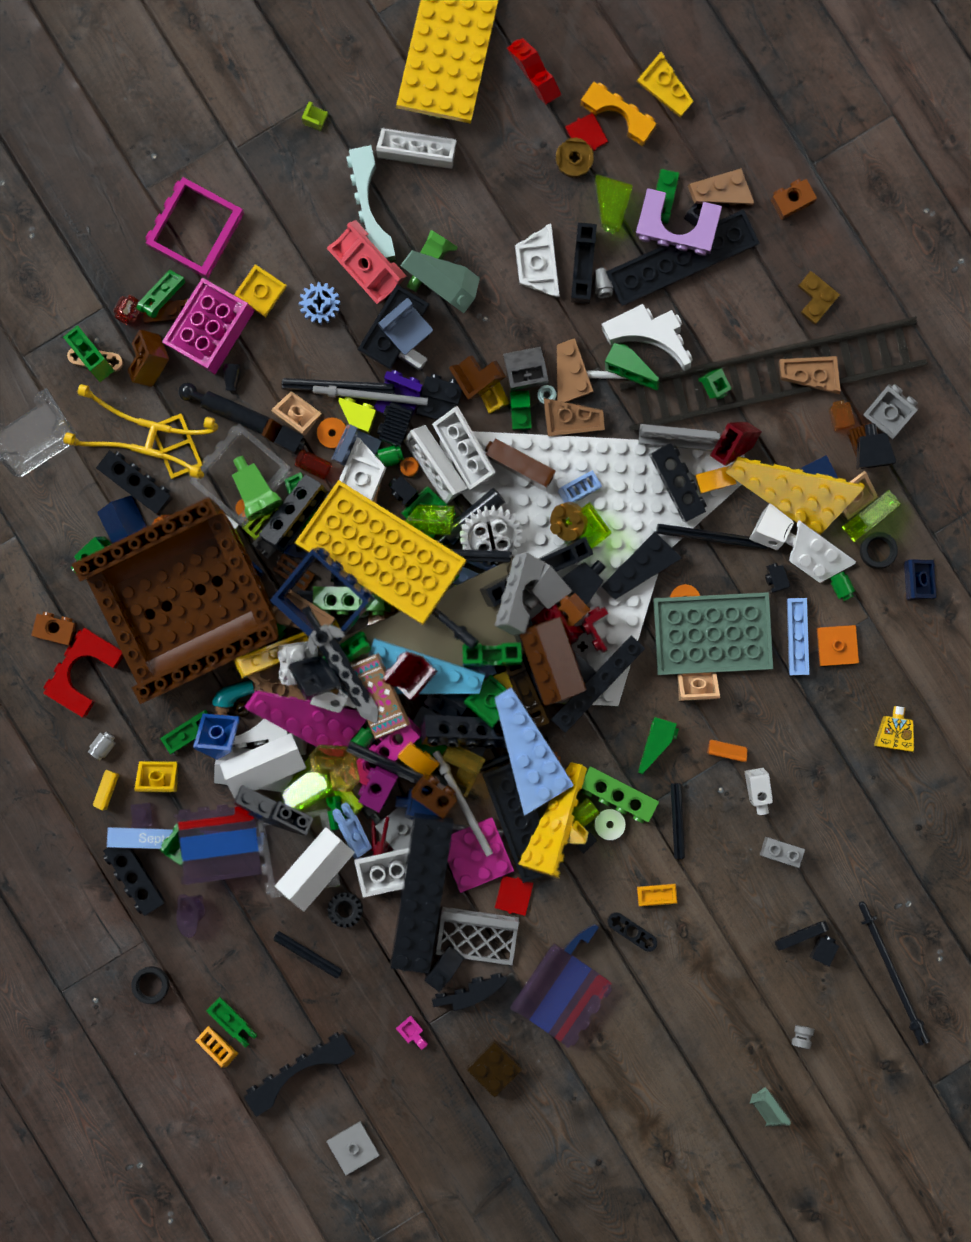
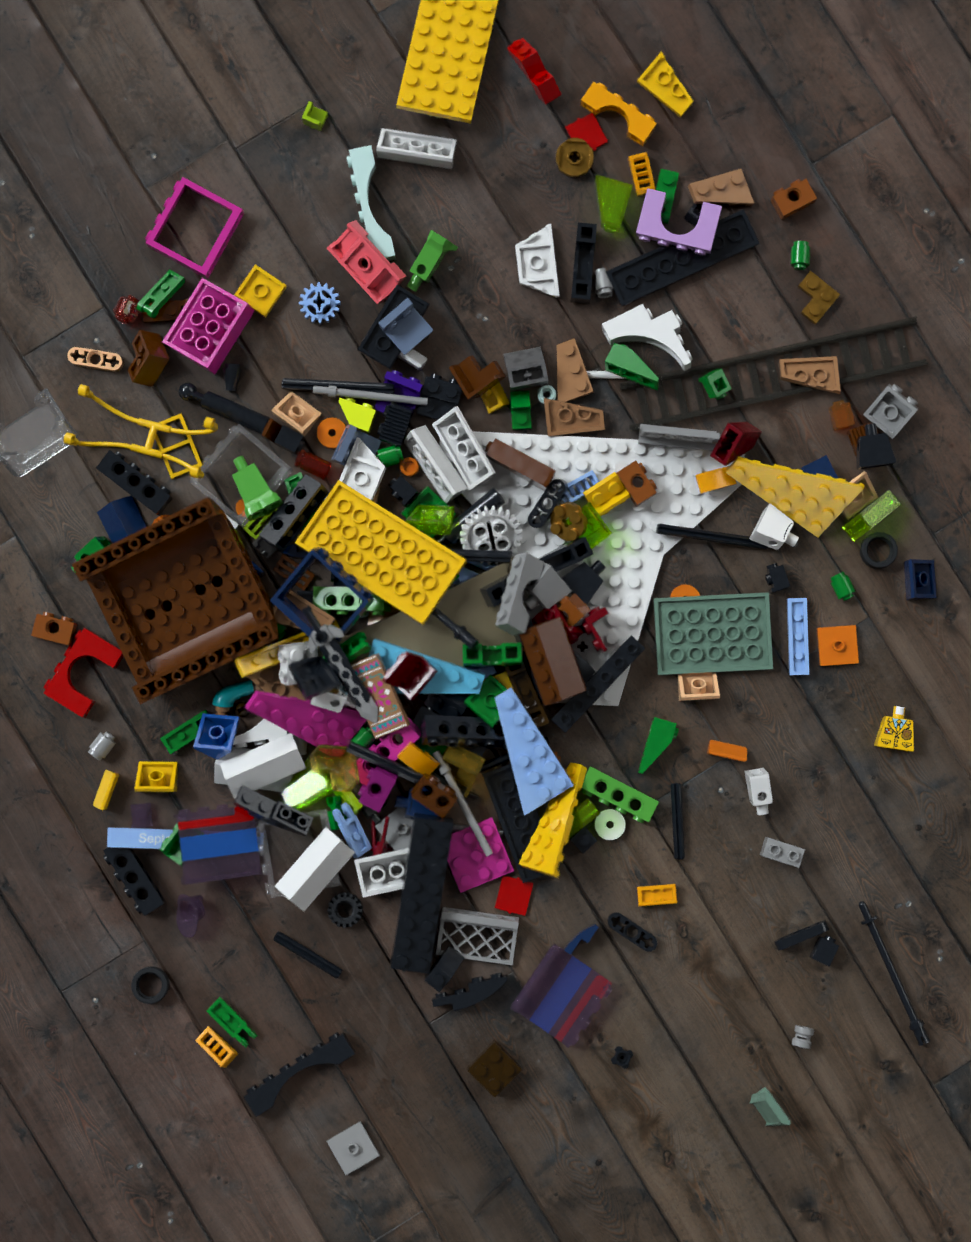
(88, 353): green slope -> none
(411, 1031): dark pink plate -> none
(447, 279): sand green wedge -> none
(535, 512): none -> black beam
(578, 833): yellow slope -> none
(607, 494): none -> yellow bracket
(621, 1052): none -> black plate
(639, 157): none -> light orange slope
(640, 494): none -> dark orange brick
(643, 564): black wing -> none
(689, 486): black brick -> none
(800, 255): none -> green brick
(817, 555): white wing -> none

